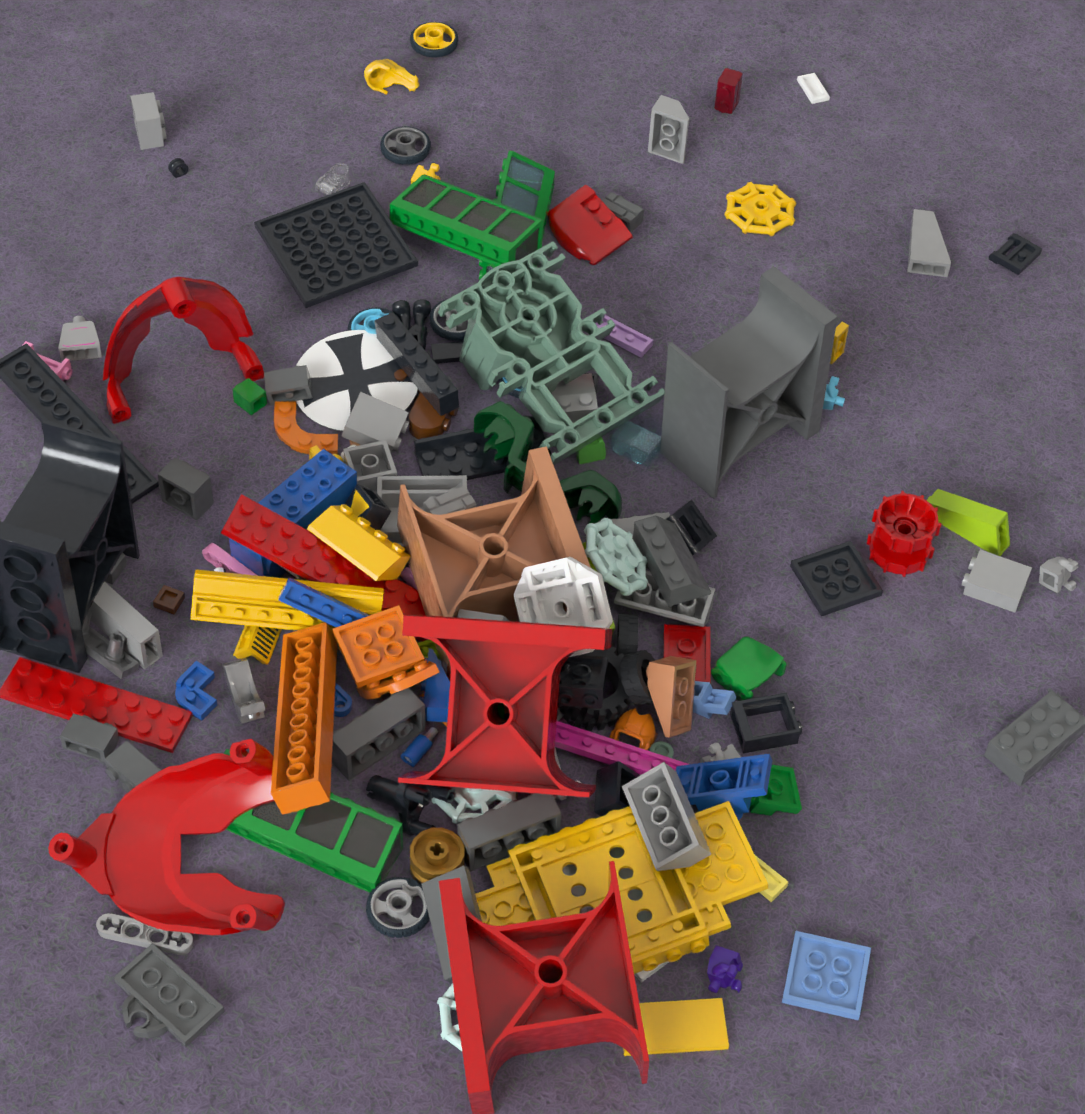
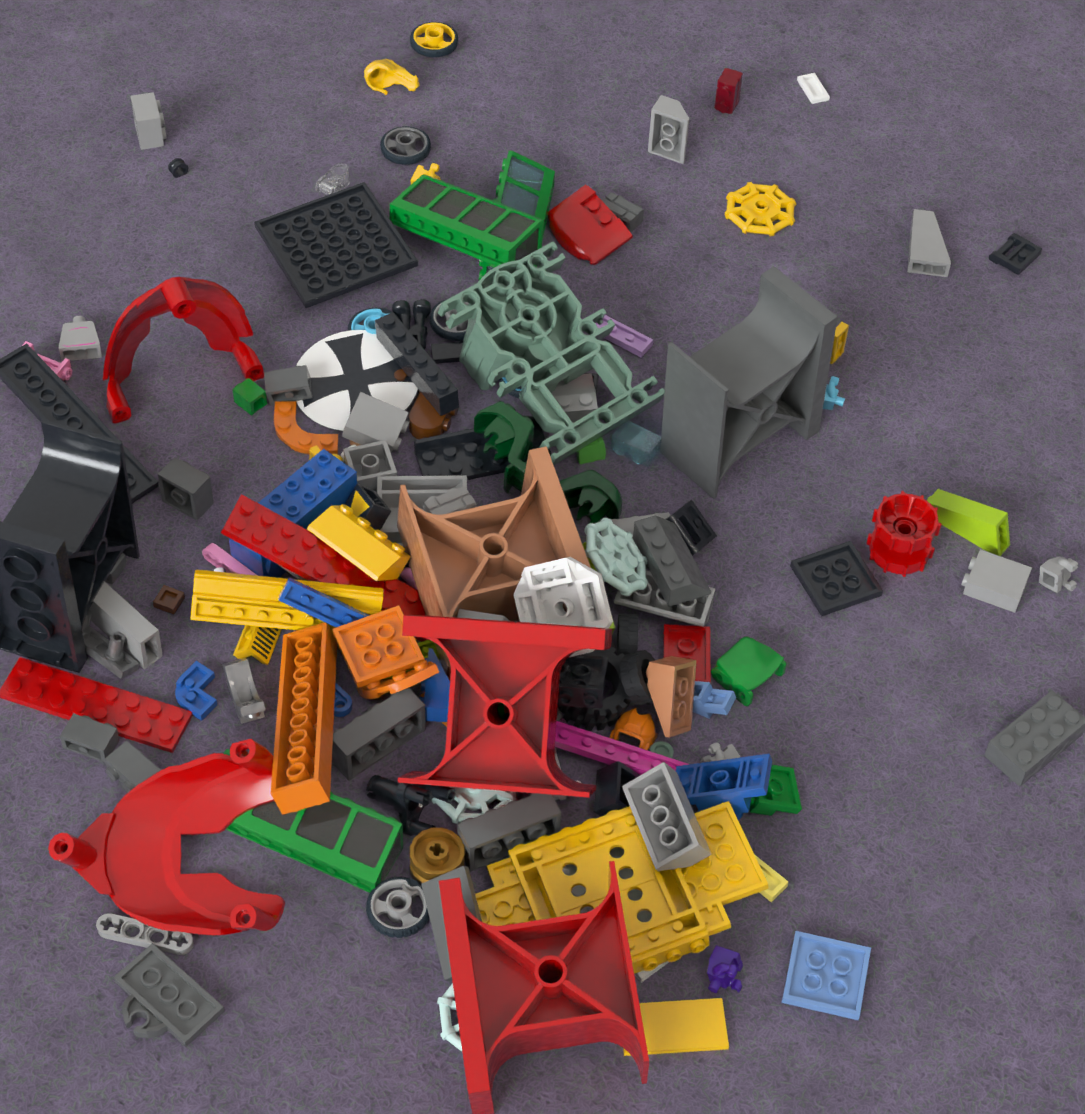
(418, 747): blue piece -> none
(779, 702): black window -> none

